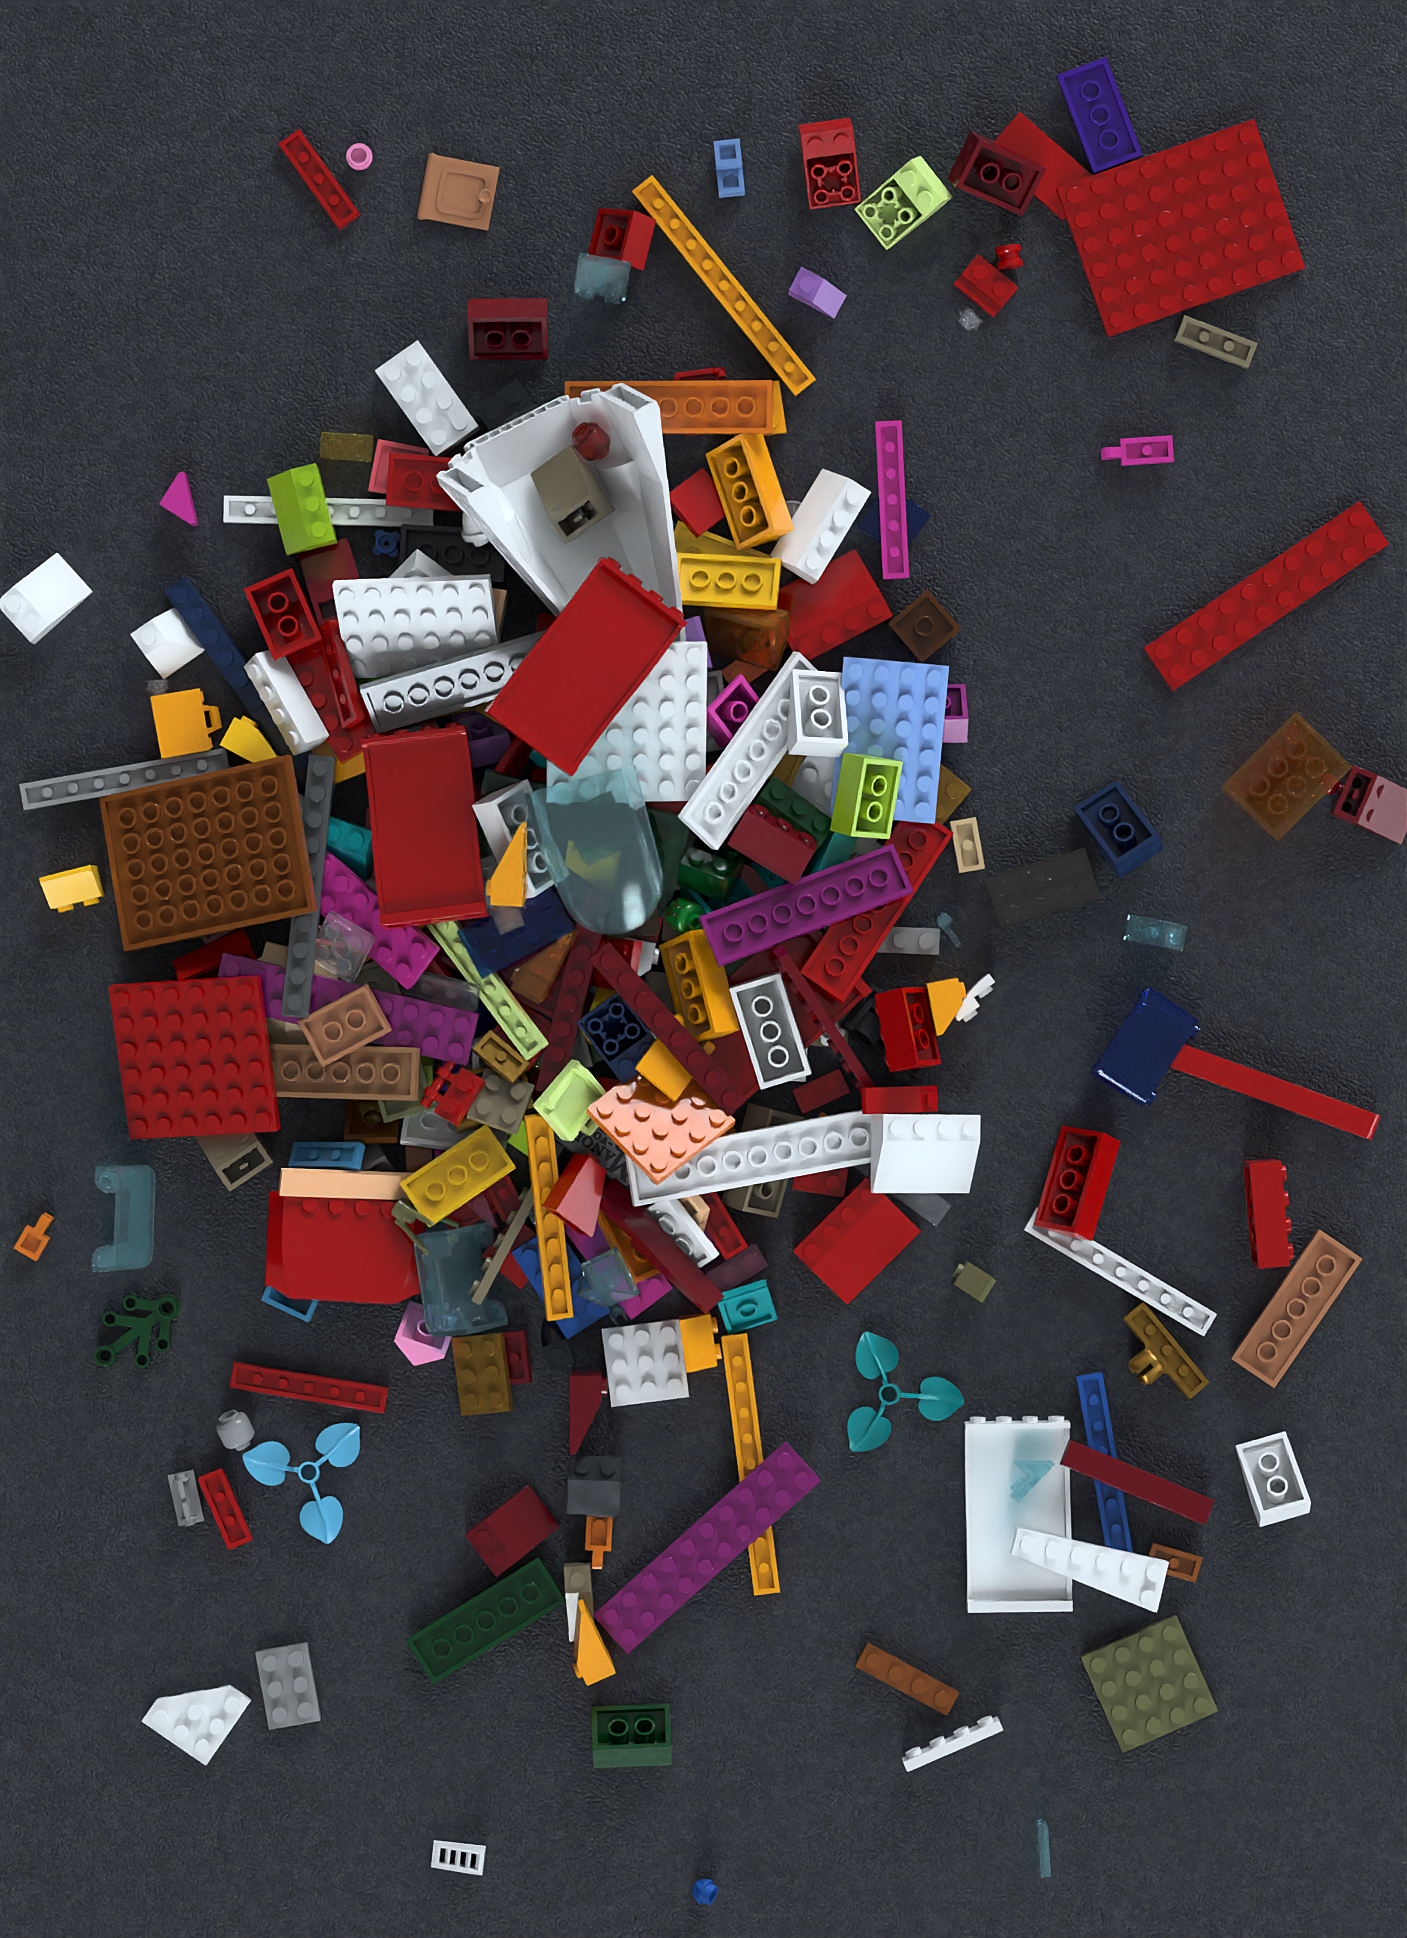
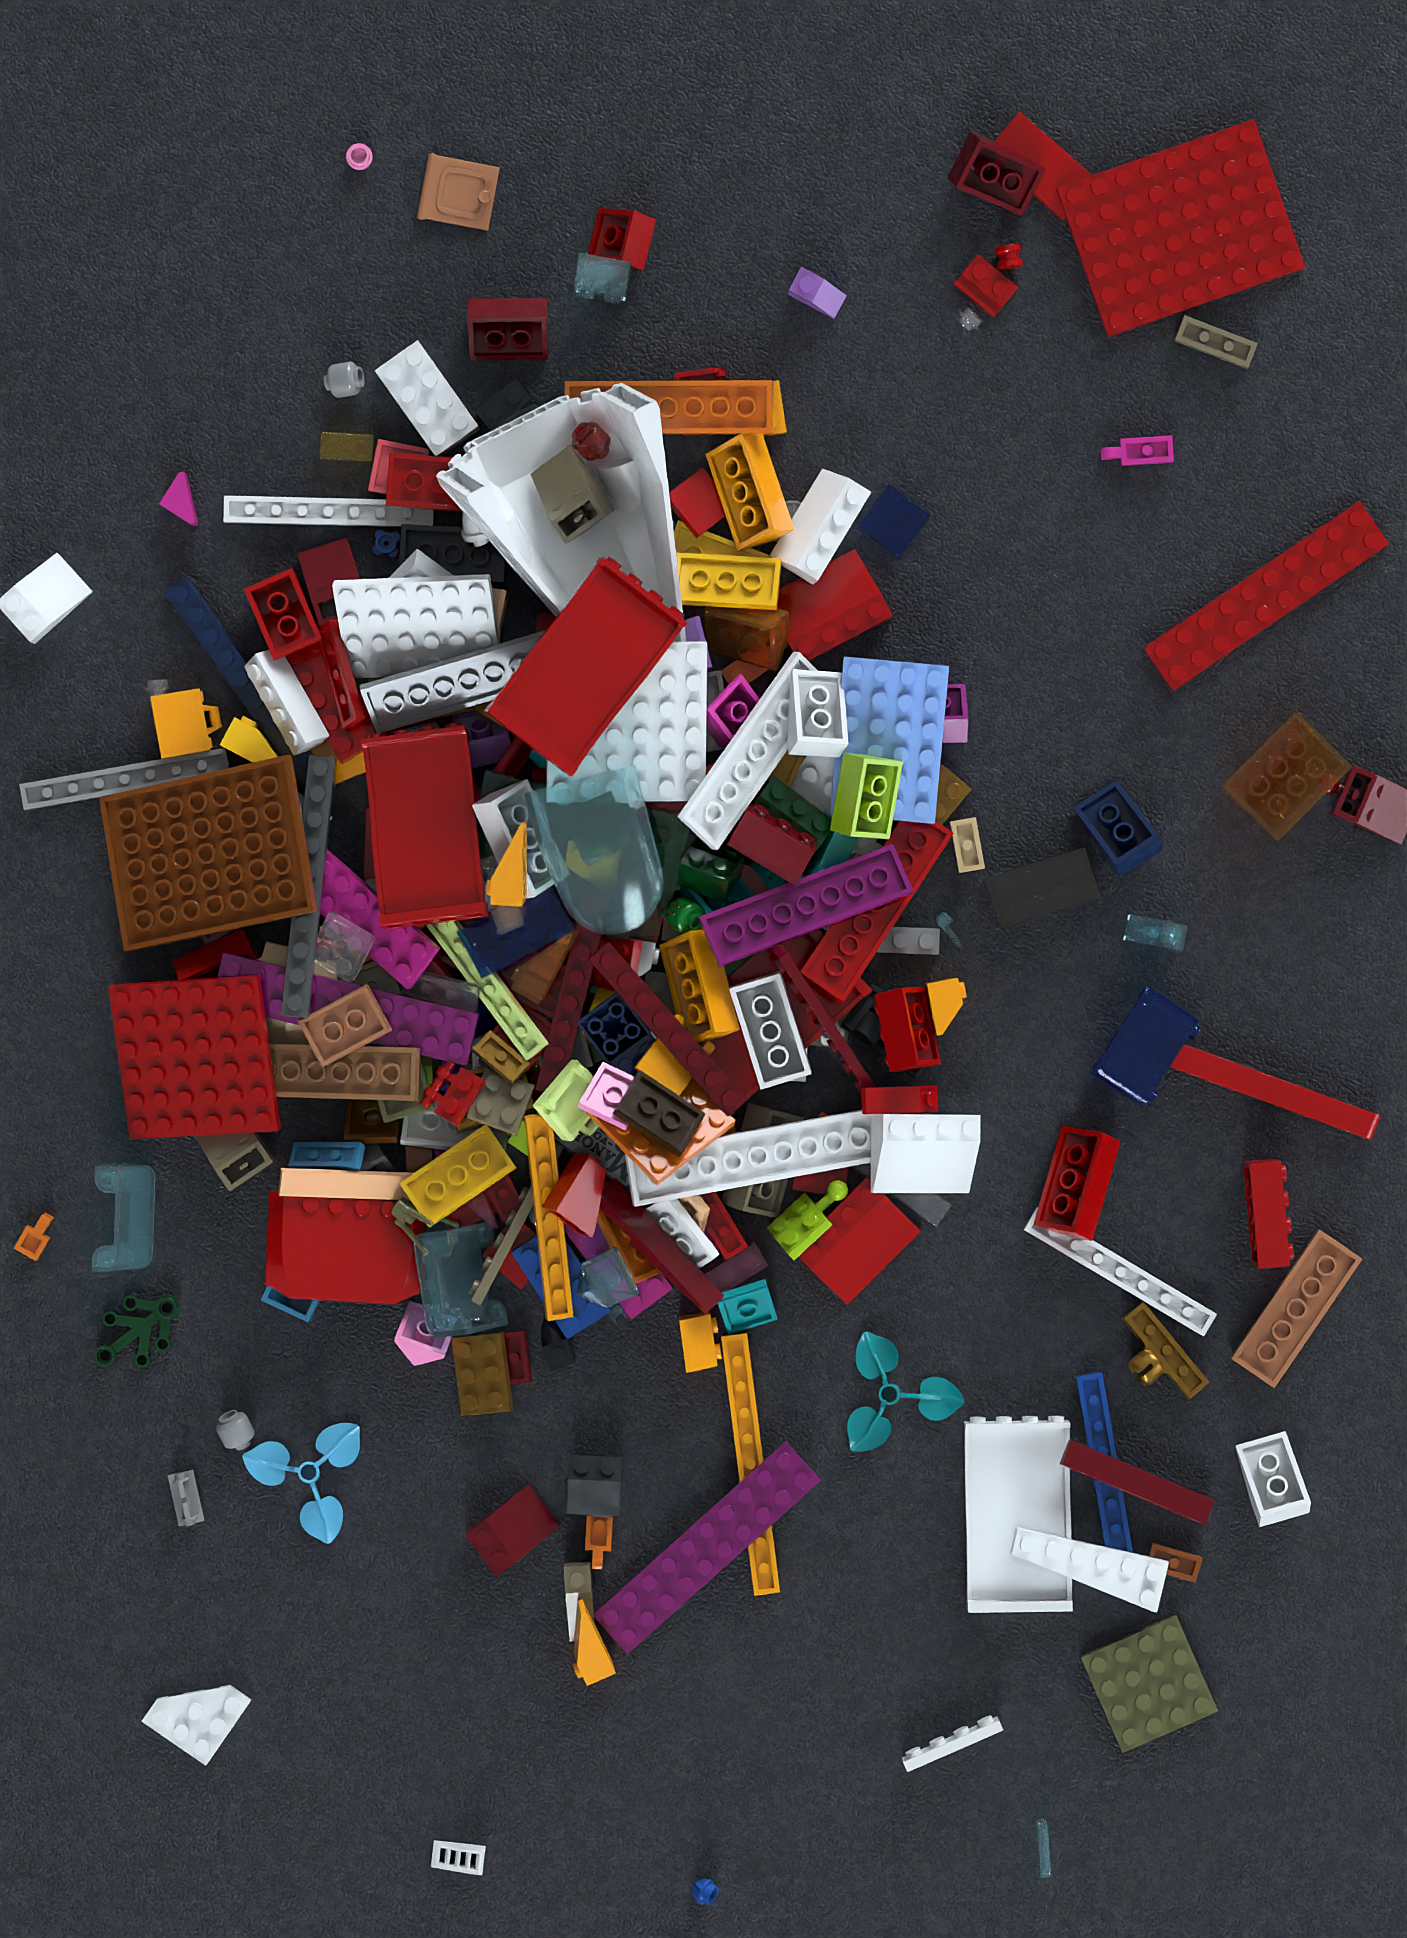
(72, 887): yellow slope -> none
(167, 642): white slope -> none
(225, 1508): red plate -> none
(288, 1685): light grey plate -> none
(302, 509): lime slope -> none
(309, 1387): red tile -> none
(319, 179): red tile -> none
(344, 379): none -> light grey head
(352, 846): teal slope -> none
(486, 1620): dark green plate -> none
(585, 1399): dark red slope -> none
(605, 1094): none -> bright pink plate
(631, 1736): dark green slope -> none
(645, 1362): white plate -> none
(659, 1113): none -> dark brown tile
(723, 285): light orange plate -> none
(729, 168): medium blue slope -> none
(804, 1221): none -> lime plate
(821, 1091): red plate -> none
(829, 163): red slope -> none
(892, 500): dark pink plate -> none
(903, 202): yellowish green slope -> none
(907, 1678): dark orange plate -> none
(924, 626): reddish brown plate -> none
(969, 1005): white slope -> none
(973, 1280): olive slope -> none
(1034, 1470): clear light blue slope -> none
(1099, 115): dark purple plate -> none

